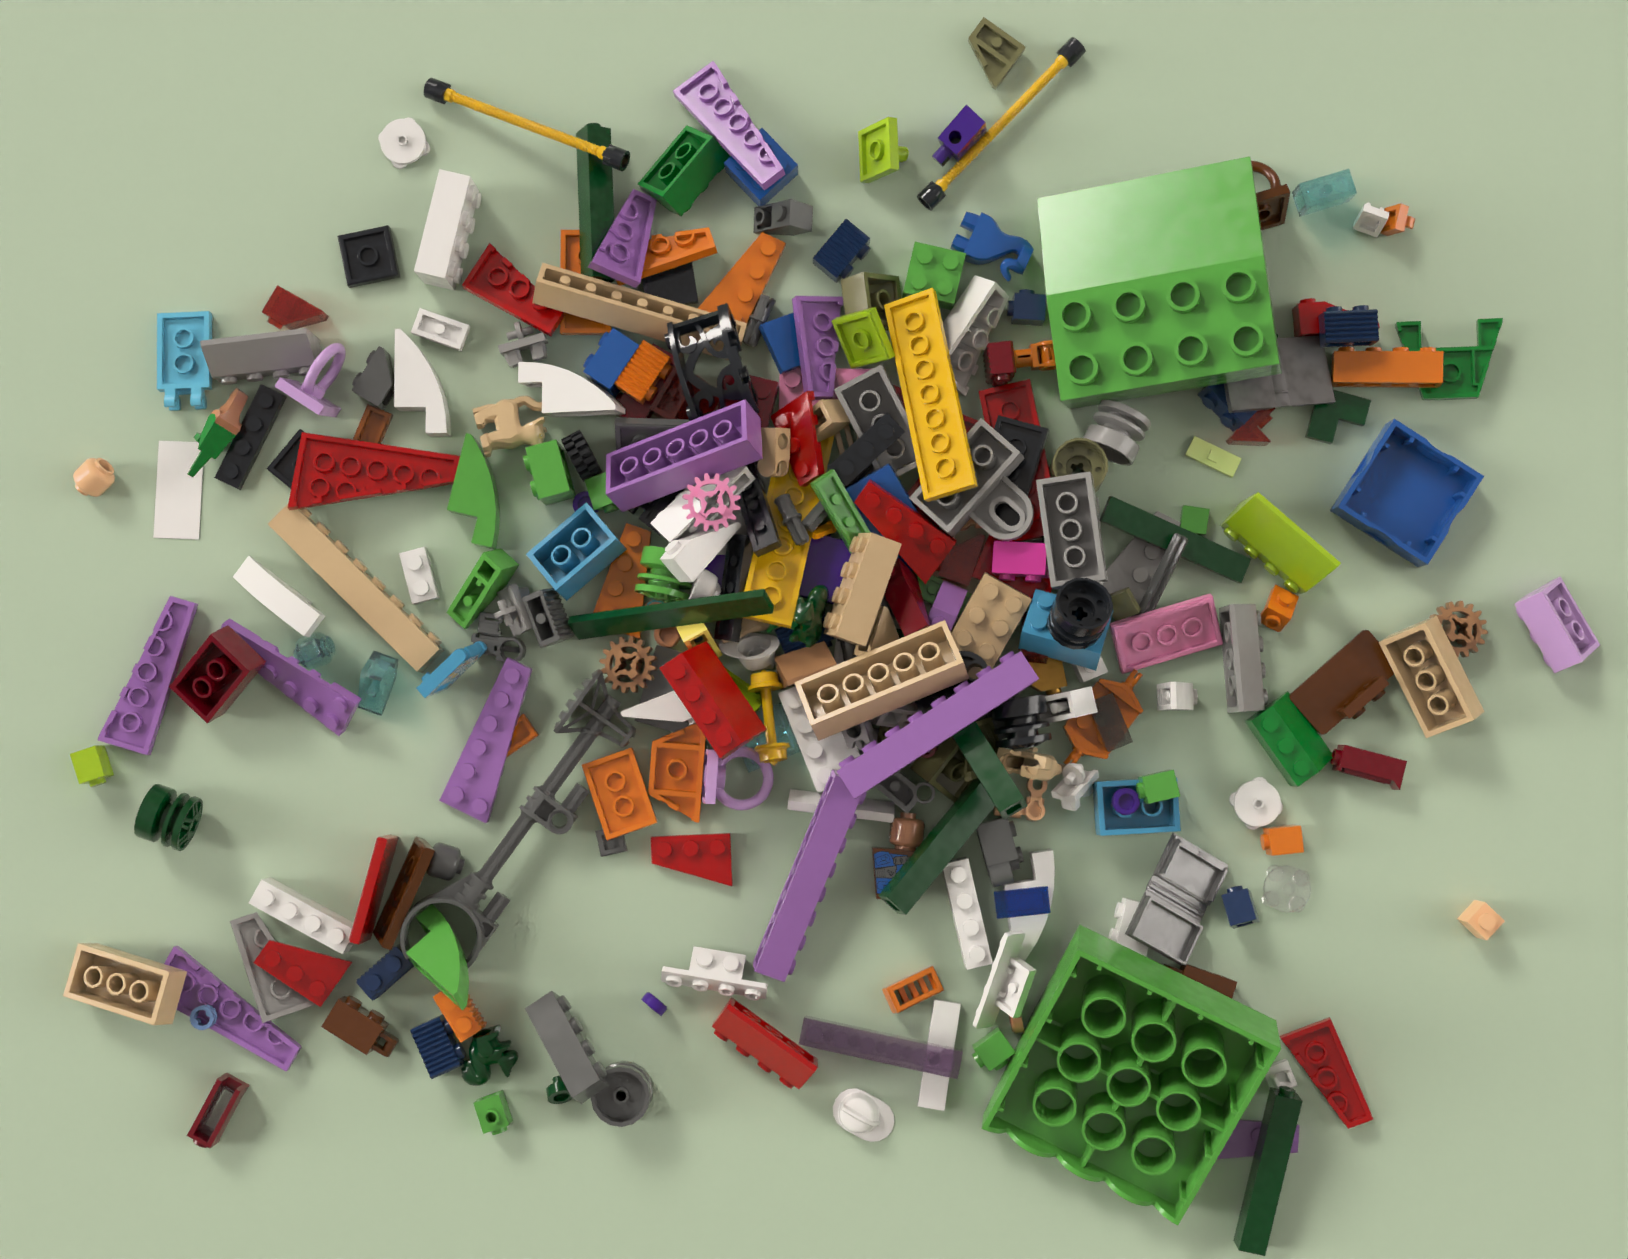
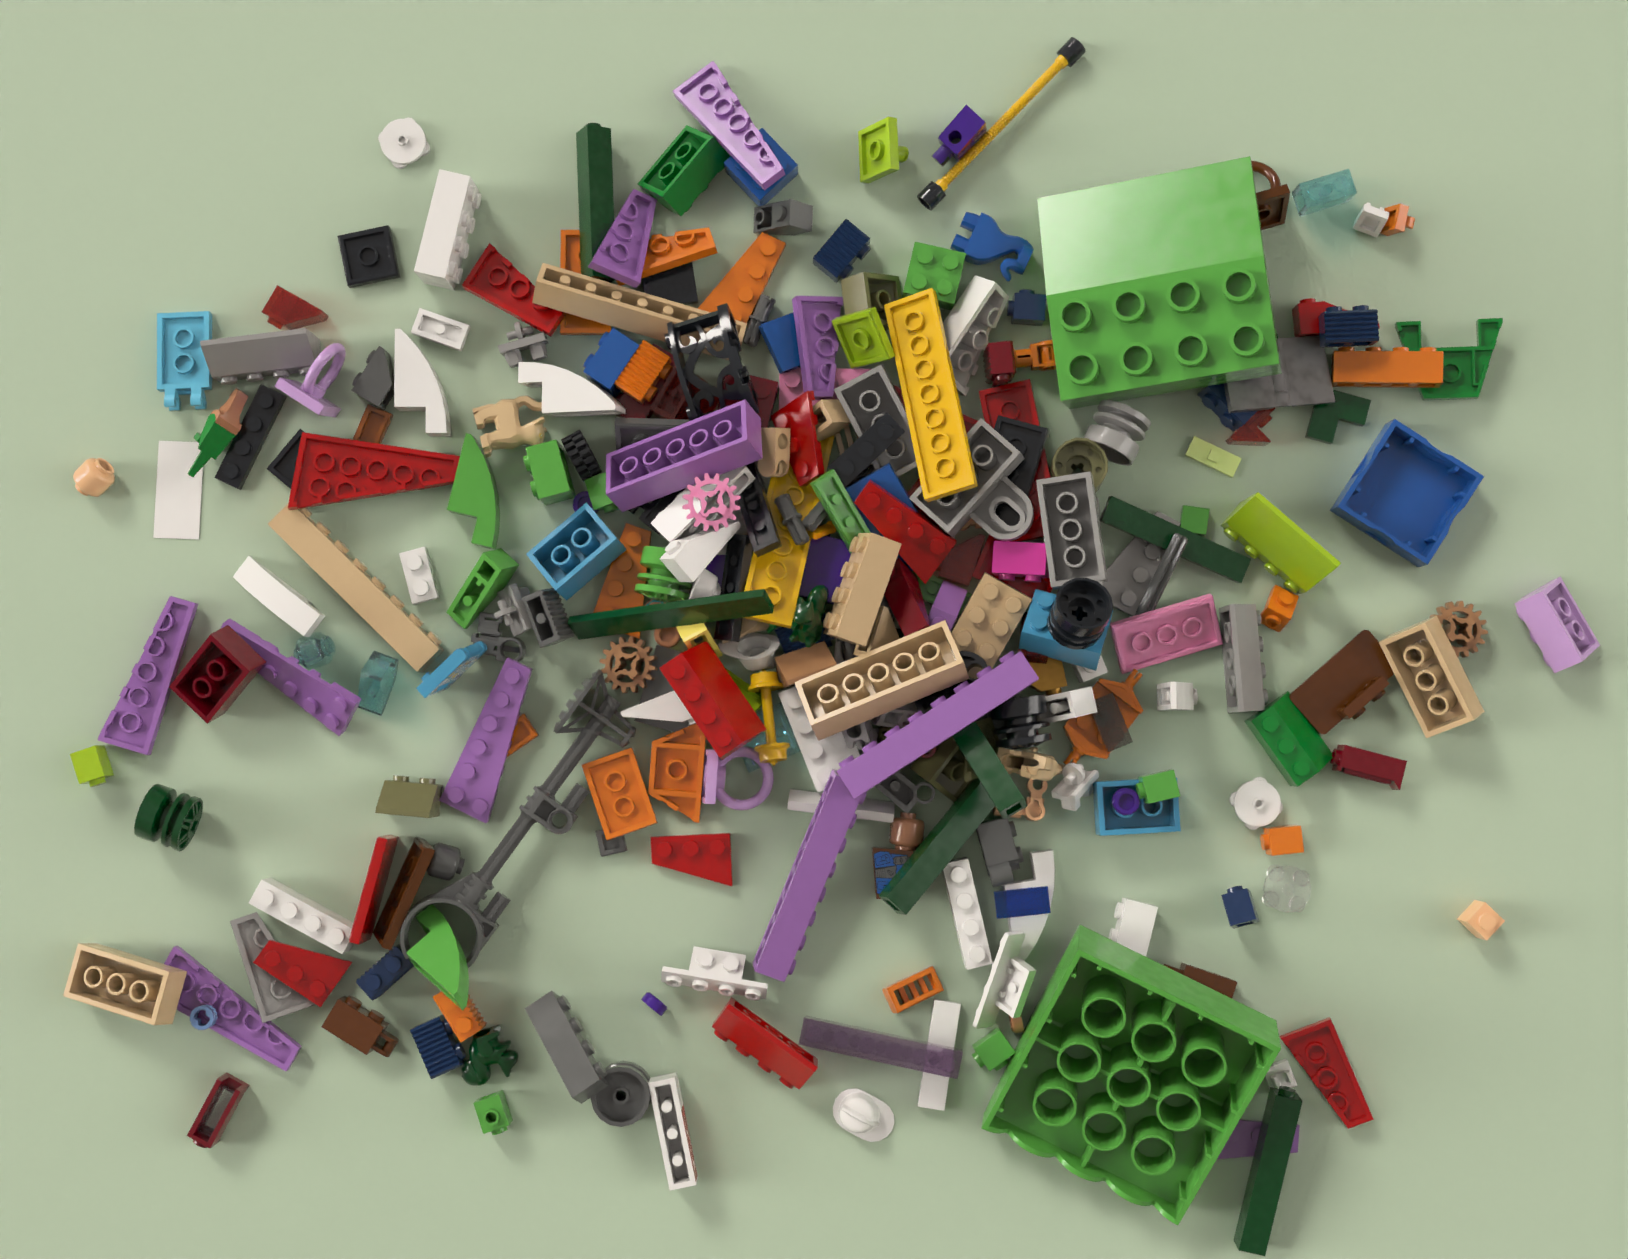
(410, 798): none -> olive slope
(557, 1091): dark green tile -> none
(611, 155): yellow hose -> none
(673, 1131): none -> white brick
(994, 50): olive wing -> none
(1124, 604): olive tile -> none
(1177, 899): flat silver piece -> none

